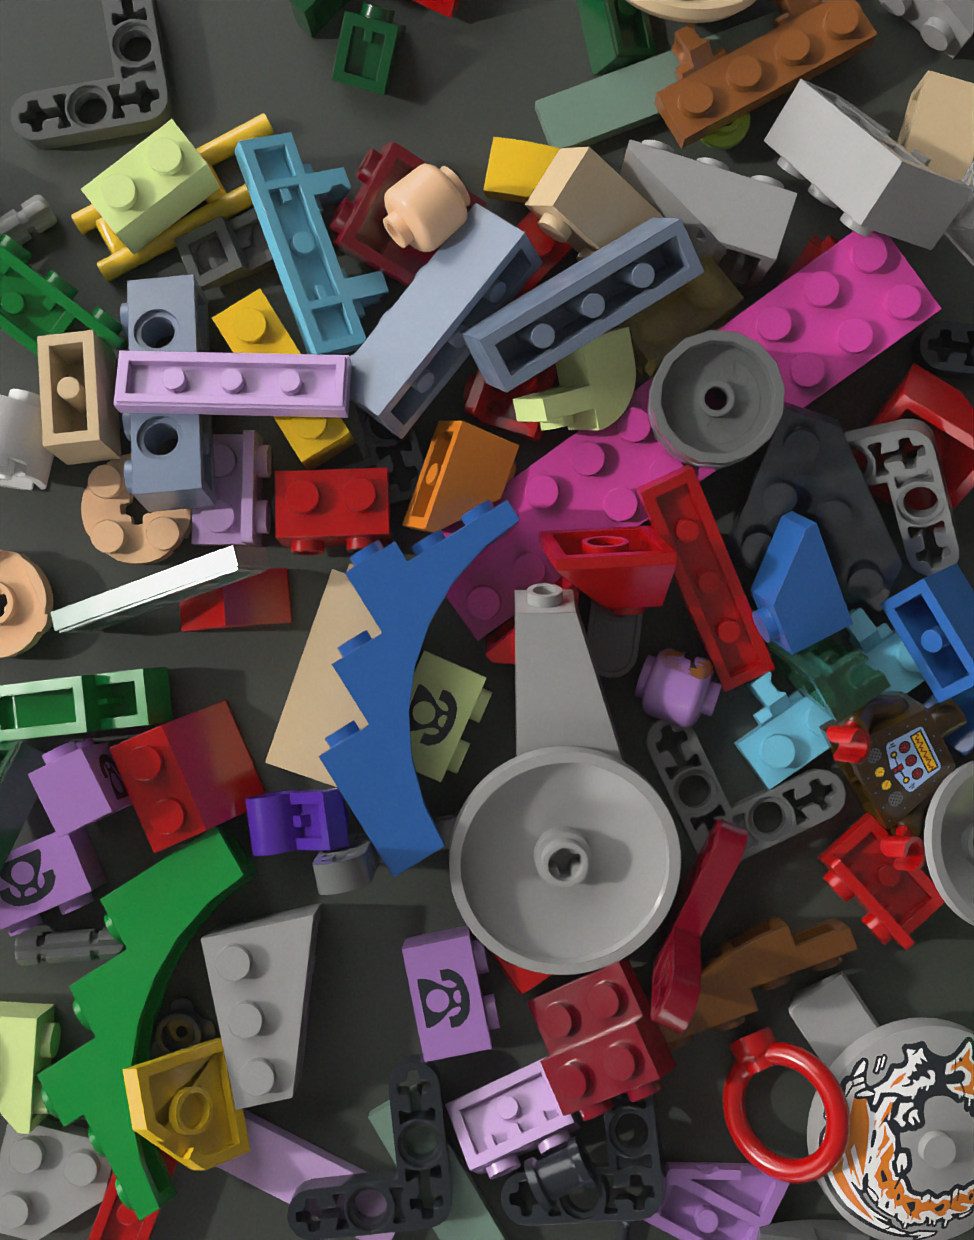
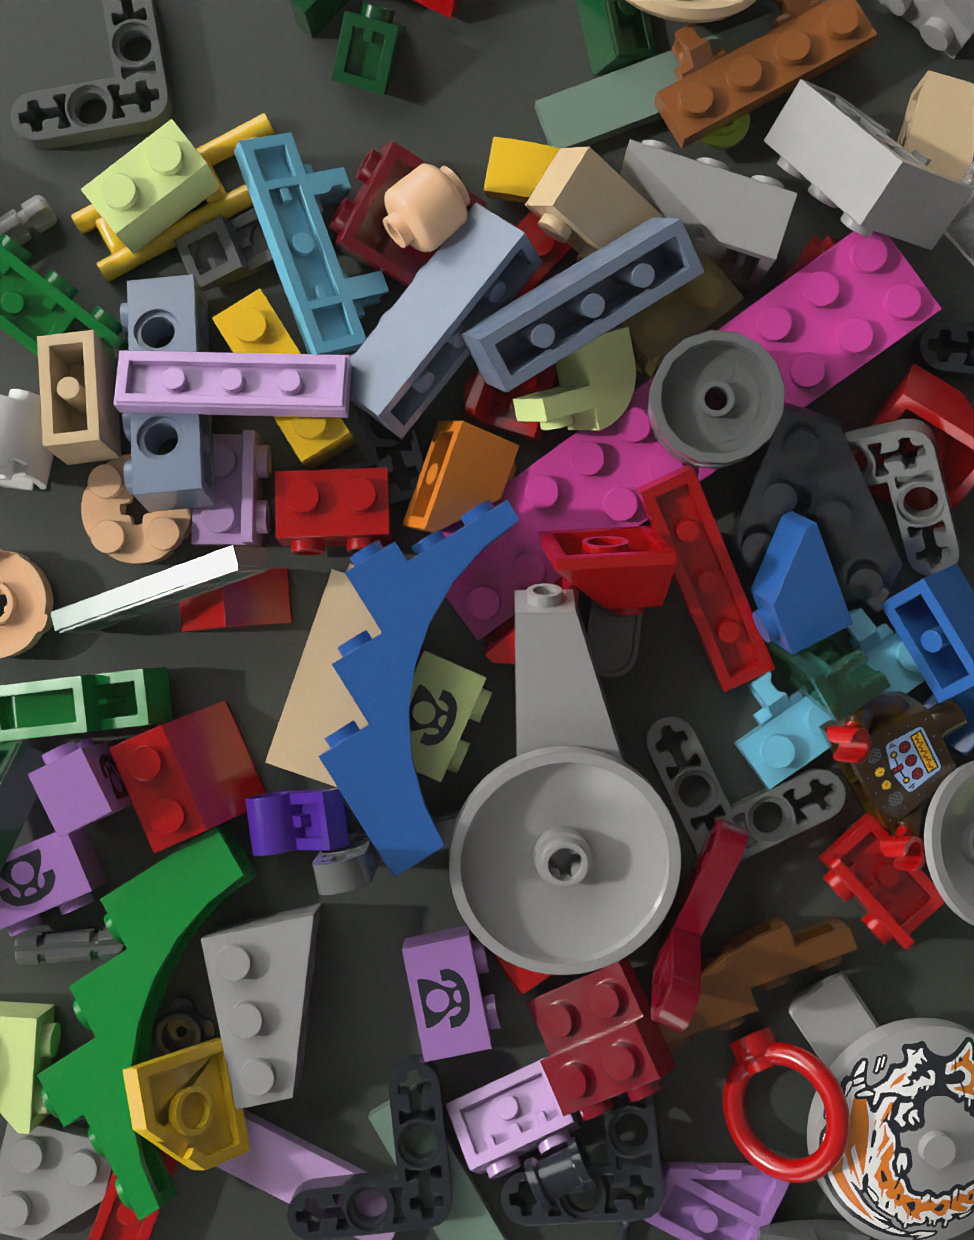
(677, 687): medium lavender head -> none

